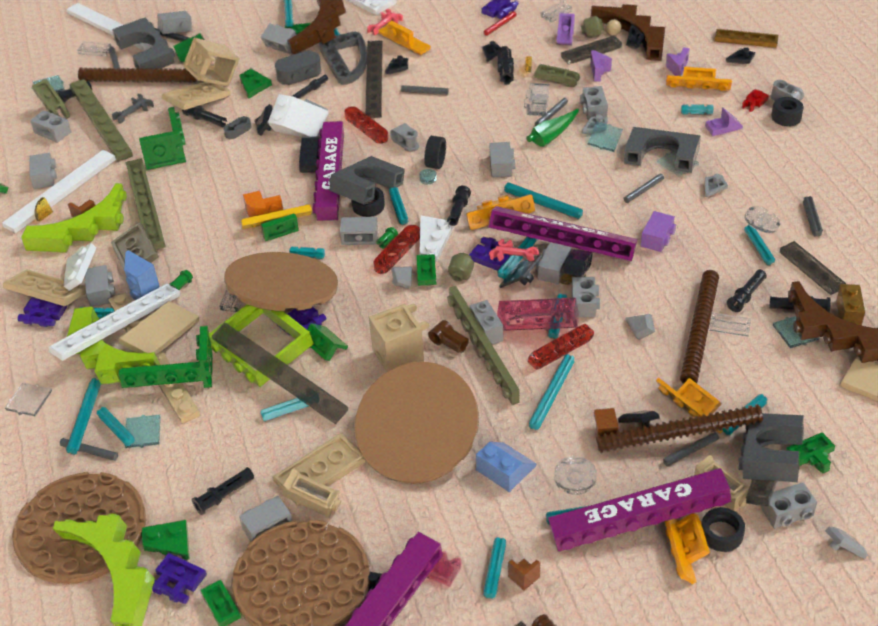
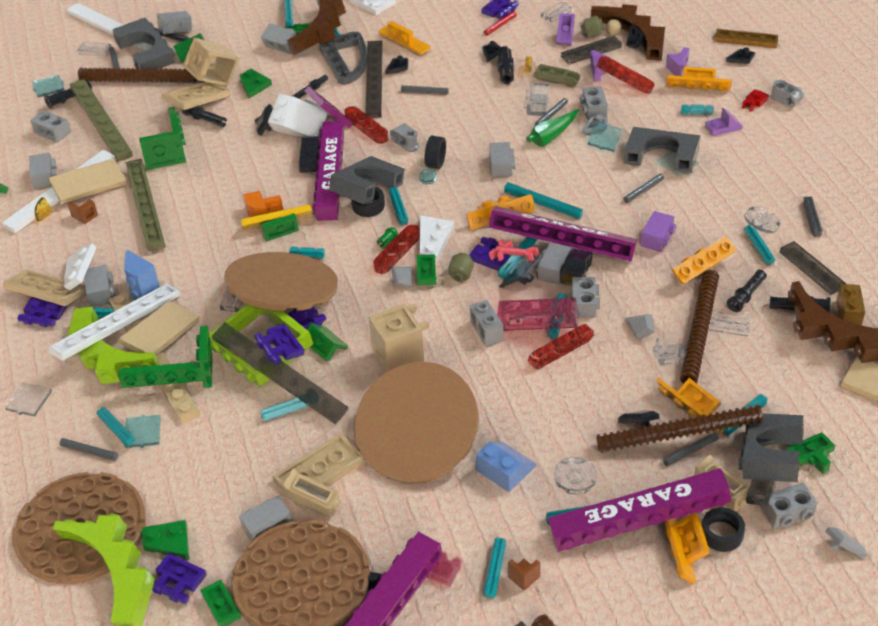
(50, 98): olive hinge -> none
(83, 416): teal axle -> none
(84, 227): lime arch -> none
(87, 181): none -> tan tile
(136, 241): dark tan tile -> none
(137, 103): dark grey bar -> none
(184, 278): green pin -> none
(214, 495): black pin -> none
(237, 127): dark grey beam -> none
(284, 341): none -> dark purple plate
(298, 67): dark grey brick -> none
(327, 106): none -> magenta tile
(359, 230): light grey brick -> none
(387, 17): coral bar -> none
(444, 334): reddish brown piece -> none
(459, 201): black pin -> none
(484, 346): olive plate -> none
(551, 392): teal axle -> none
(605, 421): dark orange panel -> none
(625, 74): none -> clear red beam
(669, 353): none -> clear bracket
(703, 260): none -> light orange bracket
(714, 184): light grey piece -> none
(787, 111): black tyre -> none
(787, 332): clear light blue piece -> none

